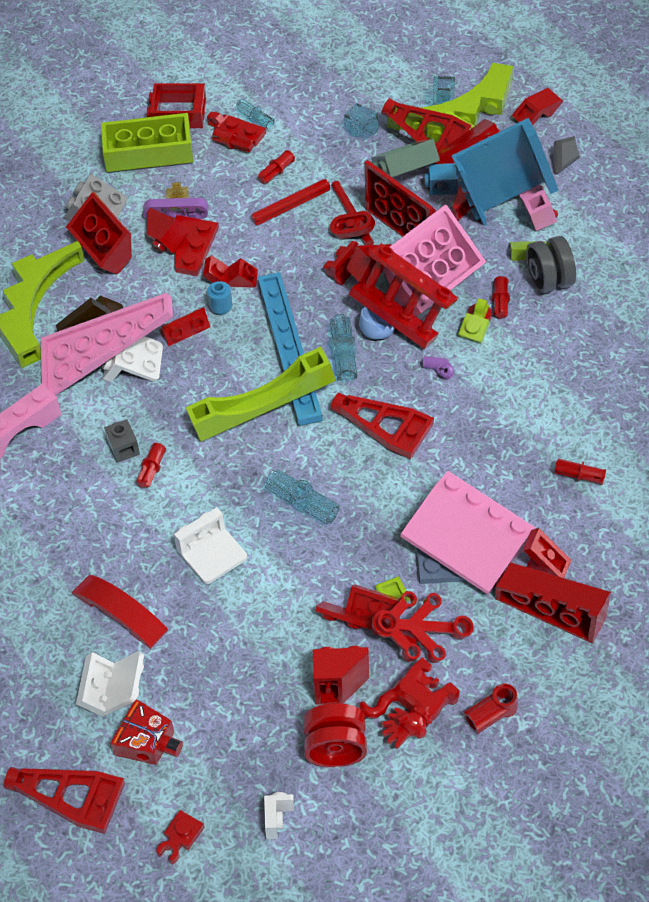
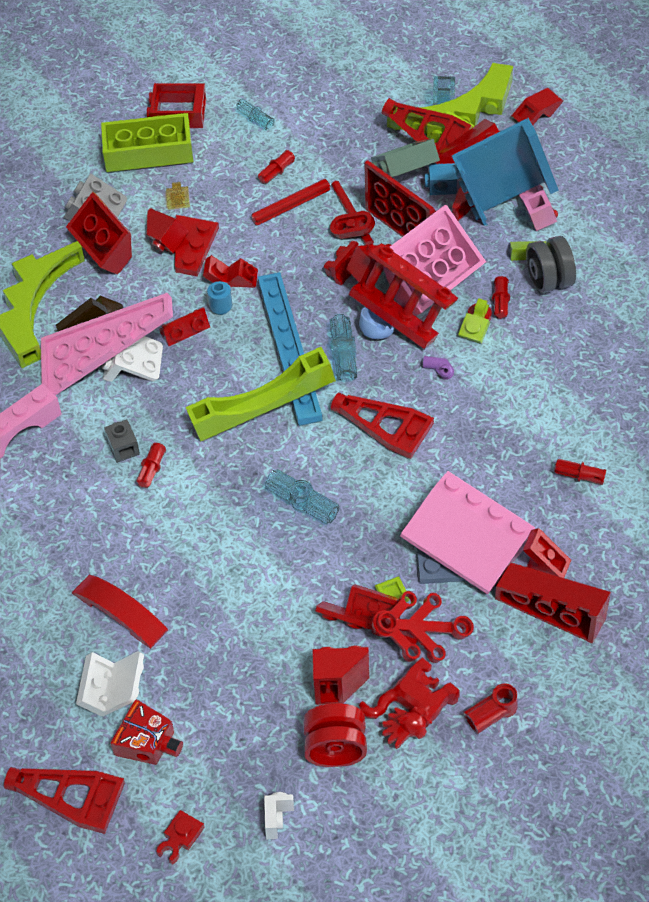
(182, 203): medium lavender beam -> none
(209, 547): white bracket -> none
(232, 140): red axle -> none
(233, 124): red hinge -> none
(361, 121): clear light blue brick -> none
(565, 153): dark grey piece -> none

